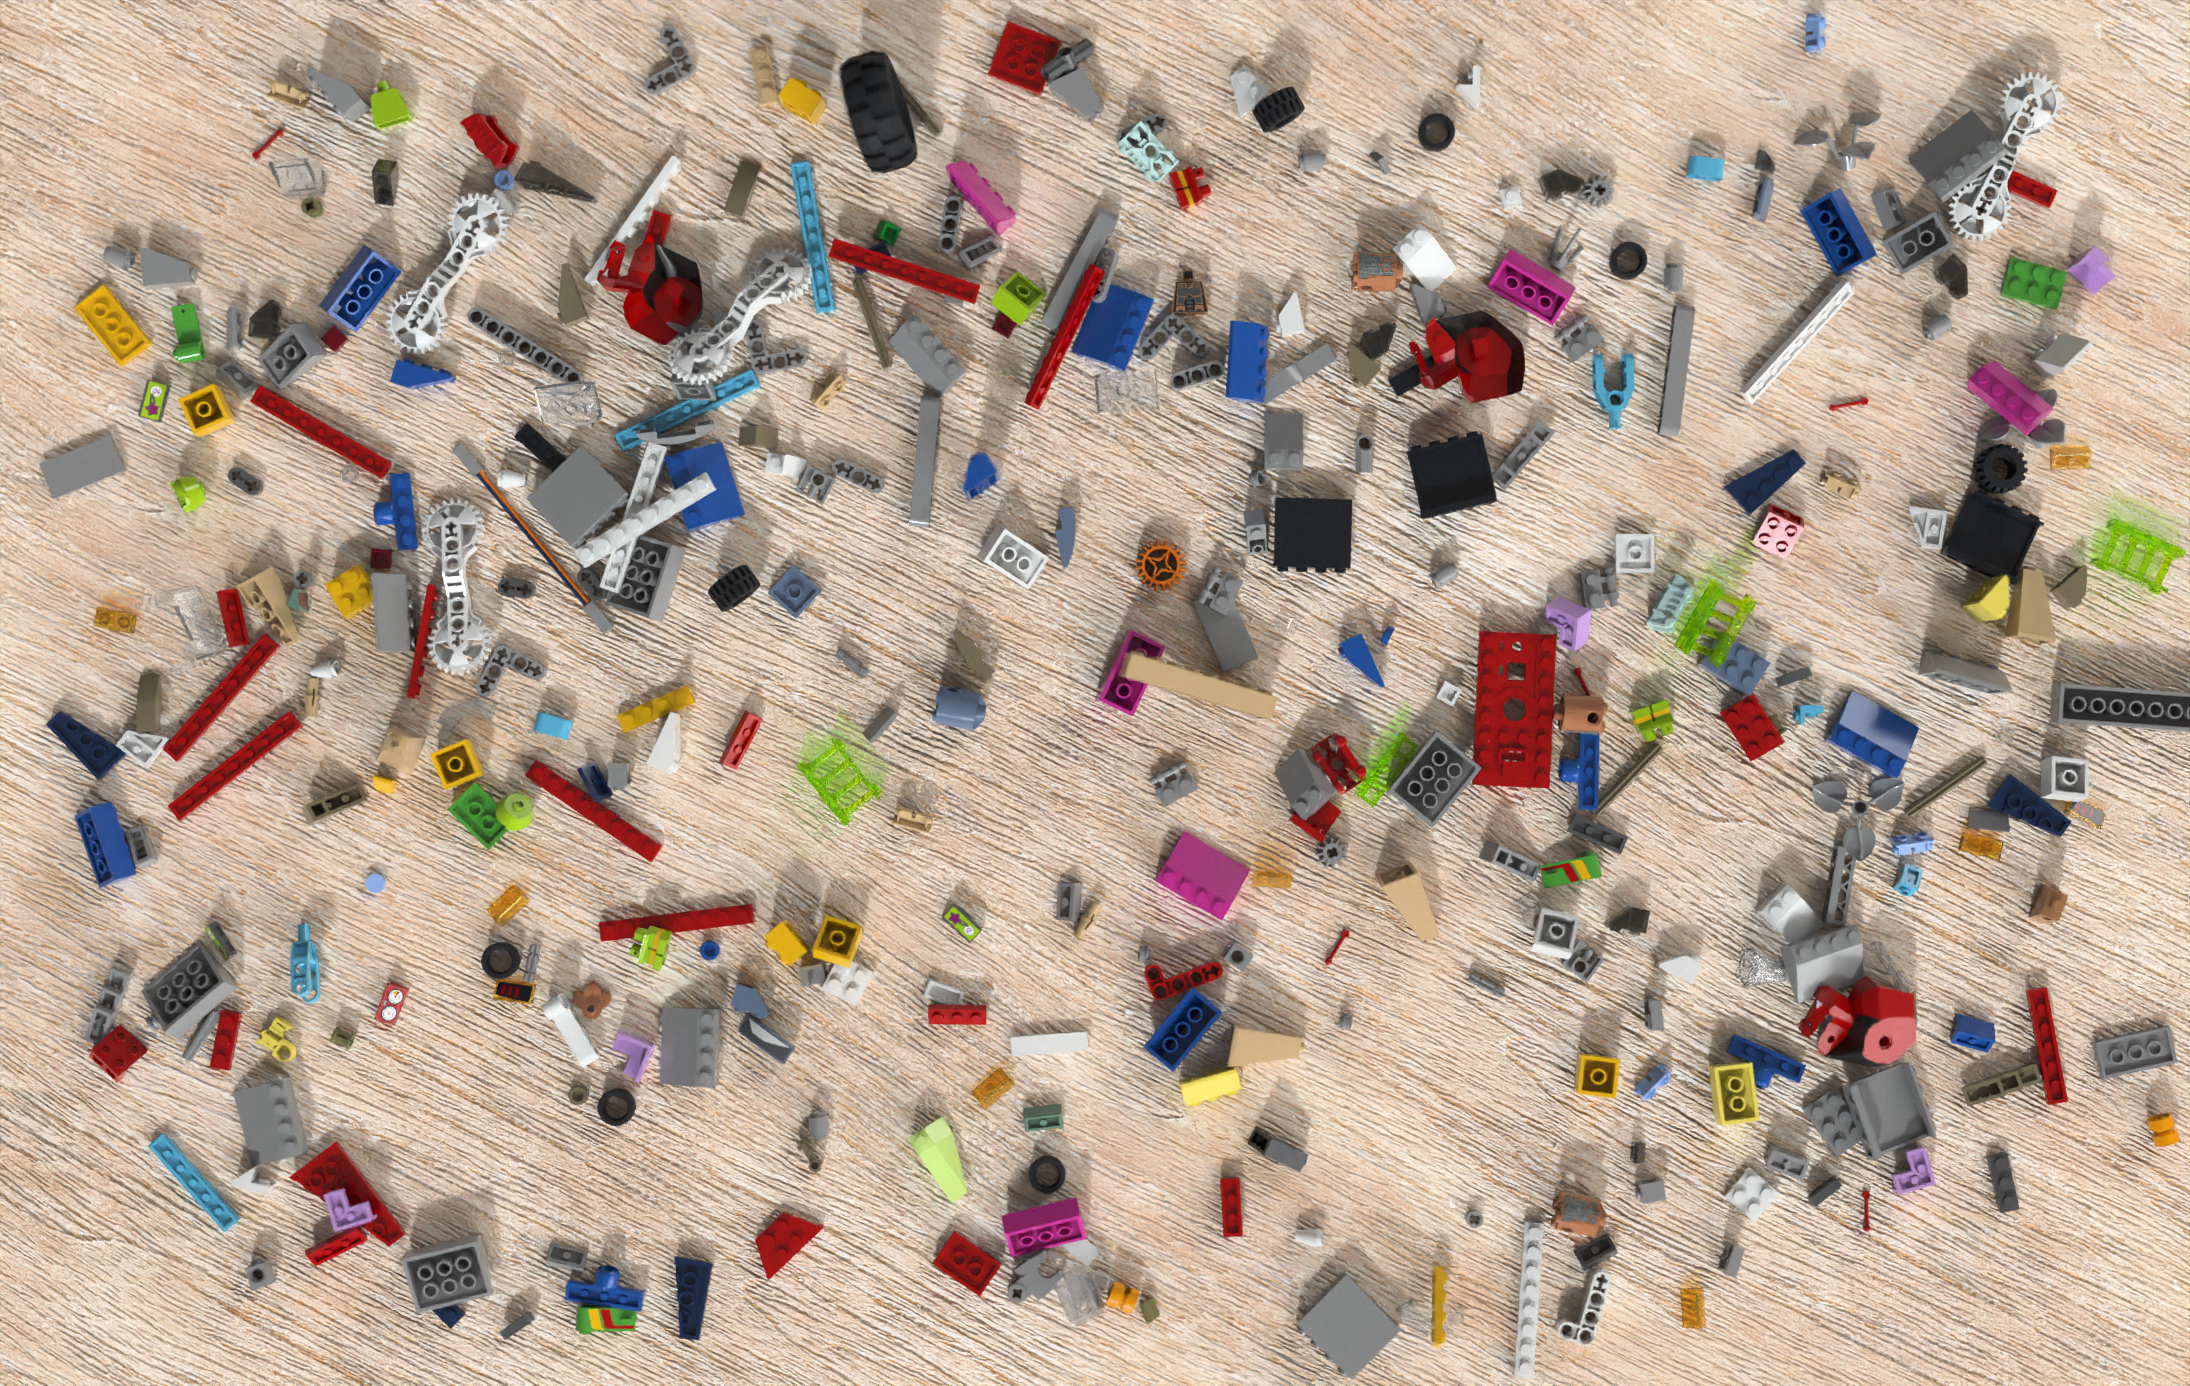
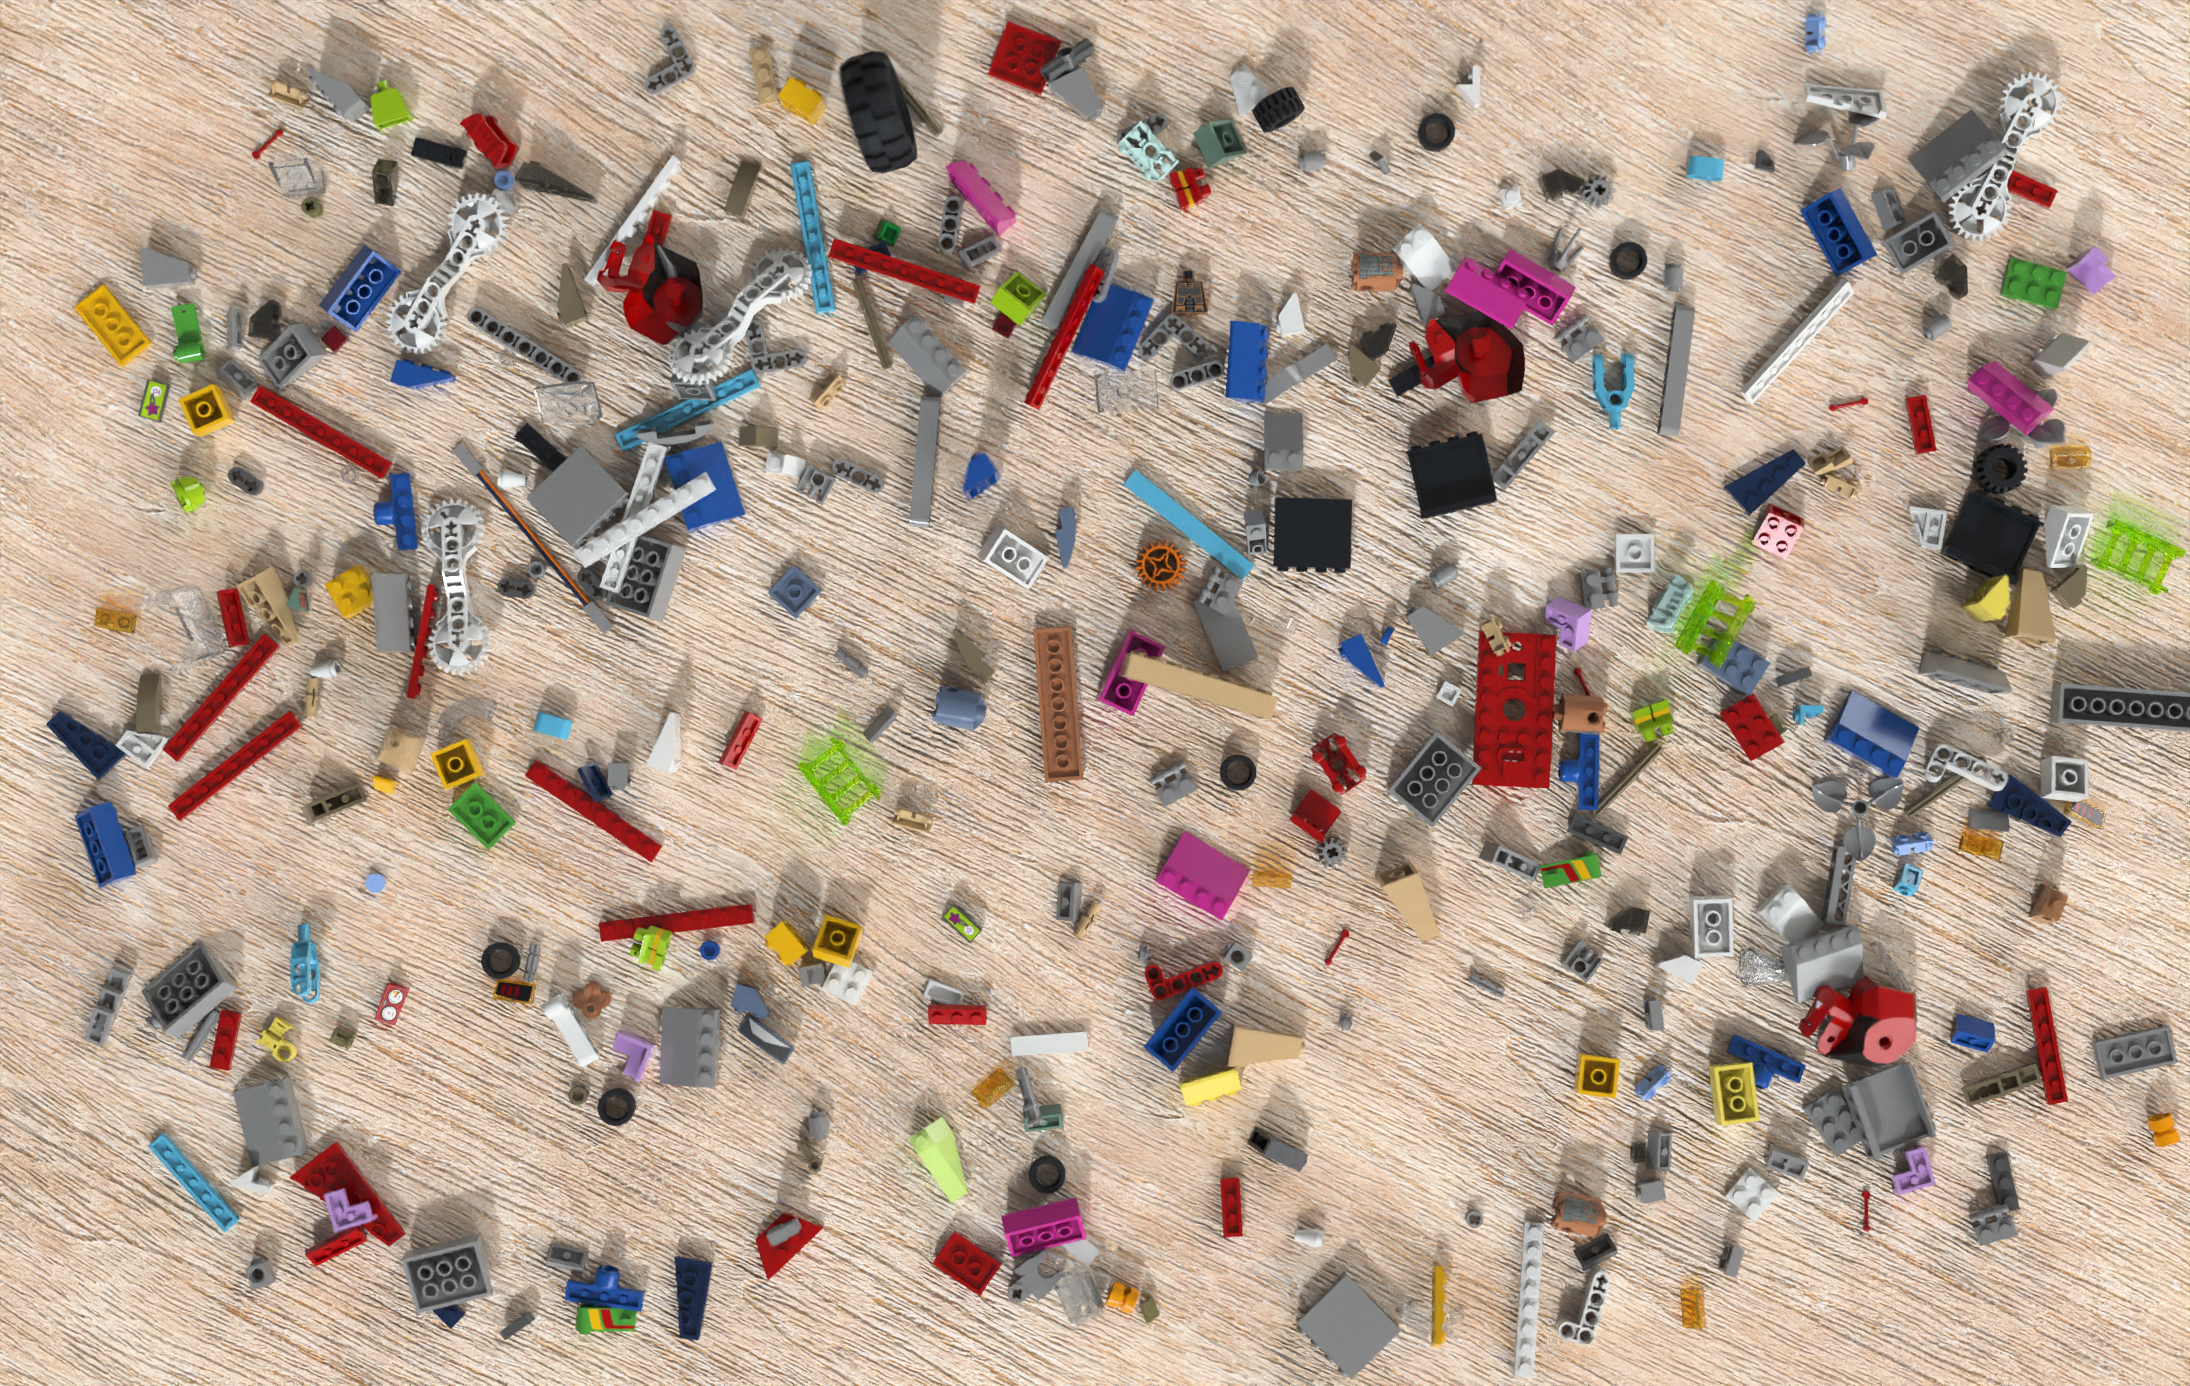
(82, 467): light grey tile -> none
(117, 1052): red bracket -> none
(119, 256): light grey brick -> none
(220, 941): dark grey slope -> none
(381, 559): dark red tile -> none
(438, 153): none -> black plate
(508, 662): light grey beam -> none
(508, 905): clear yellow slope -> none
(515, 811): lime cone -> none
(532, 569): none -> light grey plate
(655, 709): yellow plate -> none
(734, 588): black tyre -> none
(783, 1231): none -> light grey brick
(1030, 1105): none -> light grey pin
(1058, 704): none -> nougat plate
(1188, 525): none -> medium azure tile
(1219, 142): none -> sand green slope
(1252, 772): none -> black tyre
(1304, 784): light grey slope -> none
(1363, 457): light grey piece -> none
(1381, 764): clear neon green fence -> none
(1432, 629): none -> light grey slope
(1488, 292): none -> dark pink slope
(1494, 628): none -> tan hinge
(1555, 933): white brick -> none
(1659, 1150): none -> light grey slope
(1711, 925): none -> white slope
(1763, 199): sand blue slope -> none
(1824, 1191): dark grey beam -> none
(1827, 463): none -> tan slope
(1851, 99): none -> white wing
(1920, 424): none -> red plate
(1967, 771): none -> white beam
(1993, 1230): none -> light grey plate
(2065, 535): none -> white slope

